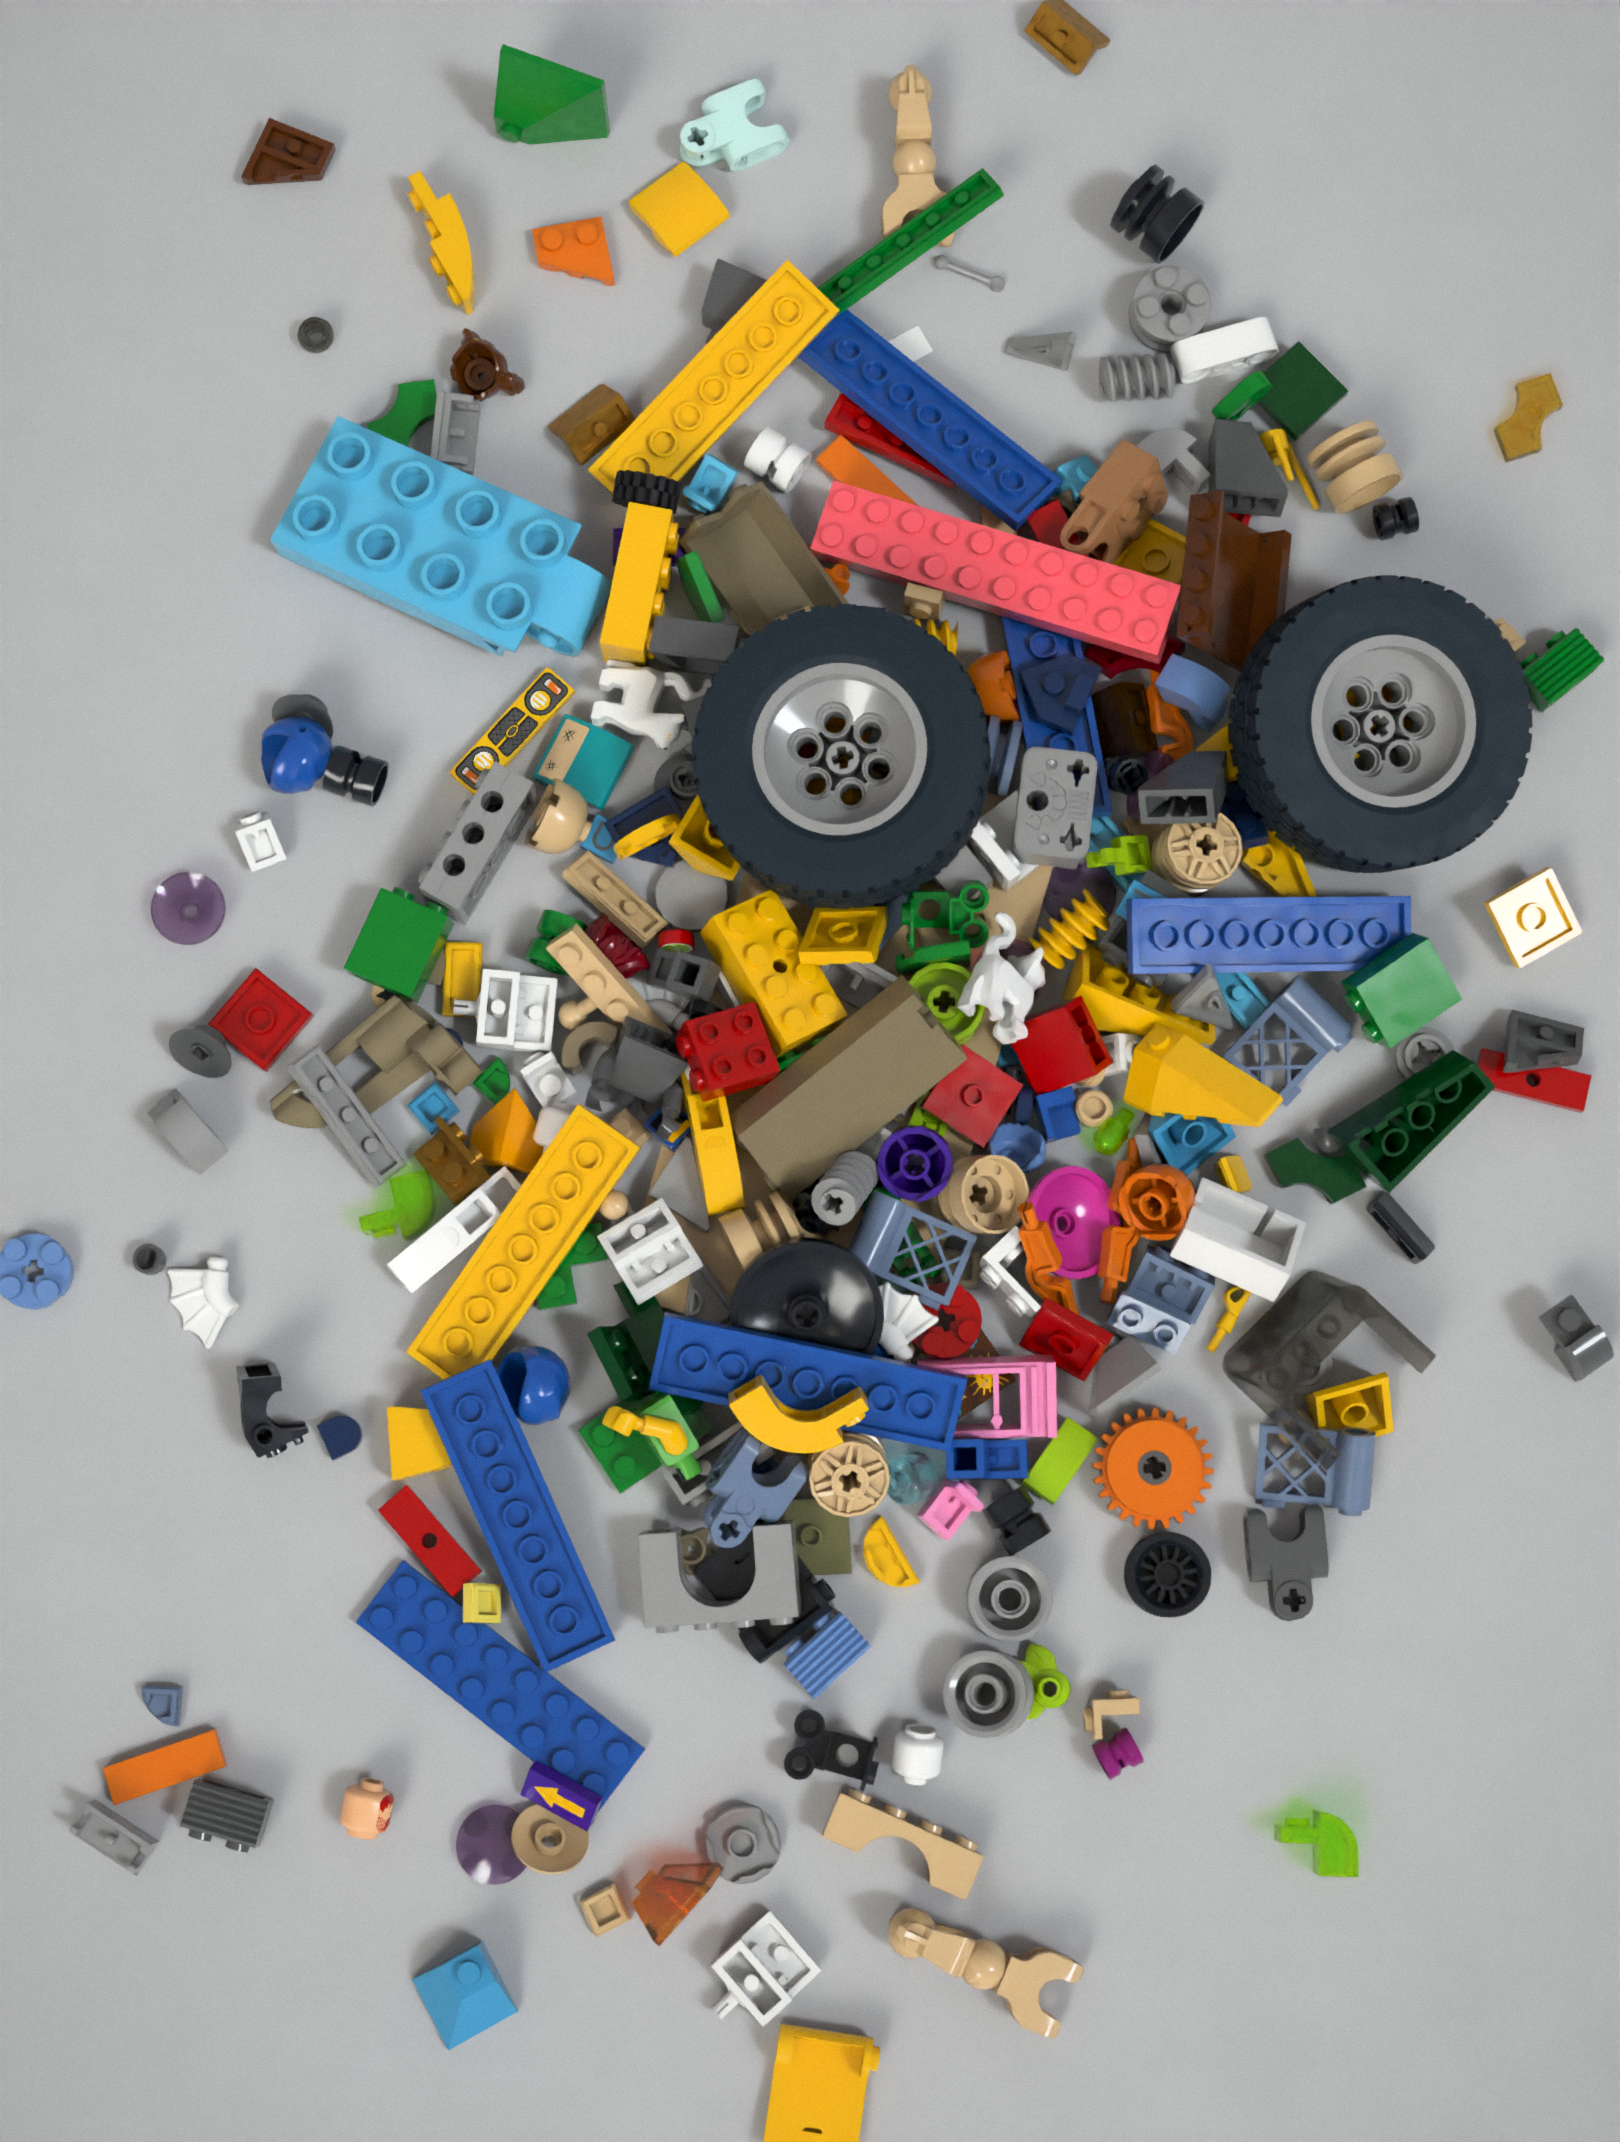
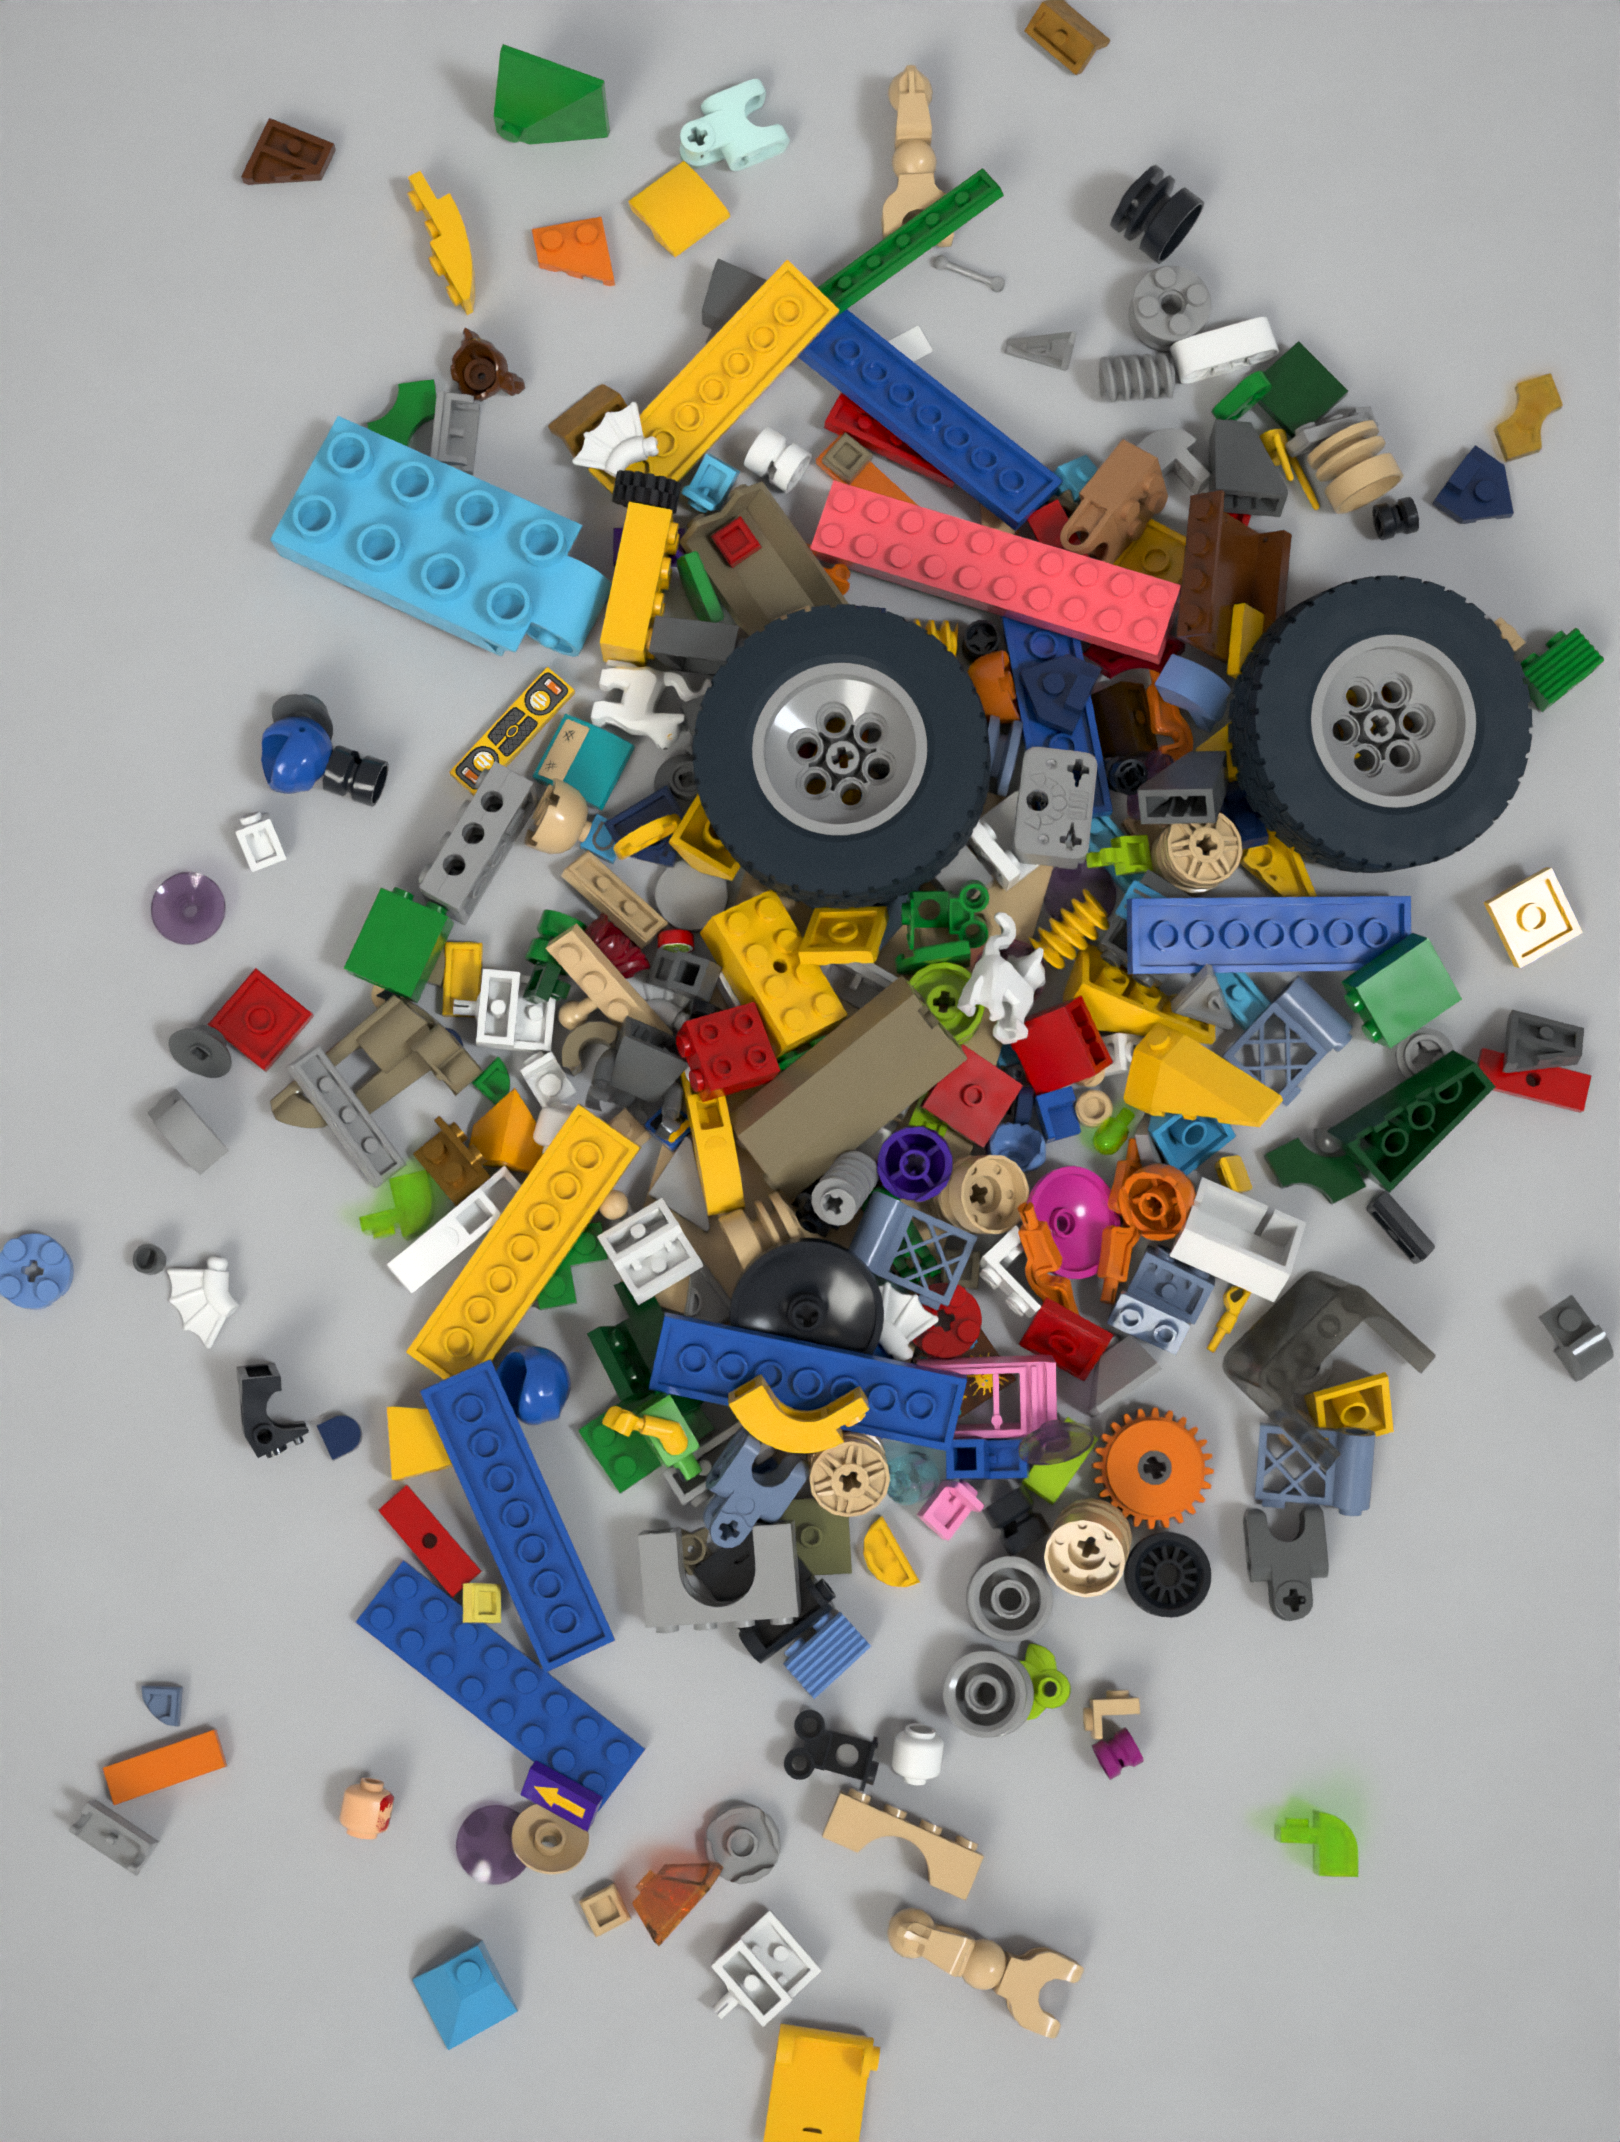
(226, 1814): dark grey brick -> none
(311, 326): clear smoke plate -> none
(430, 1105): dark azure tile -> none
(545, 985): none -> dark green tile
(617, 442): none -> white arm
(736, 542): none -> red tile
(847, 458): none -> dark tan tile
(923, 602): tan bracket -> none
(981, 634): none -> black wheel
(1055, 1443): none -> dish
(1084, 1567): none -> tan wheel
(1245, 631): none -> yellow tile
(1310, 435): none -> light grey hinge
(1476, 490): none -> dark blue plate

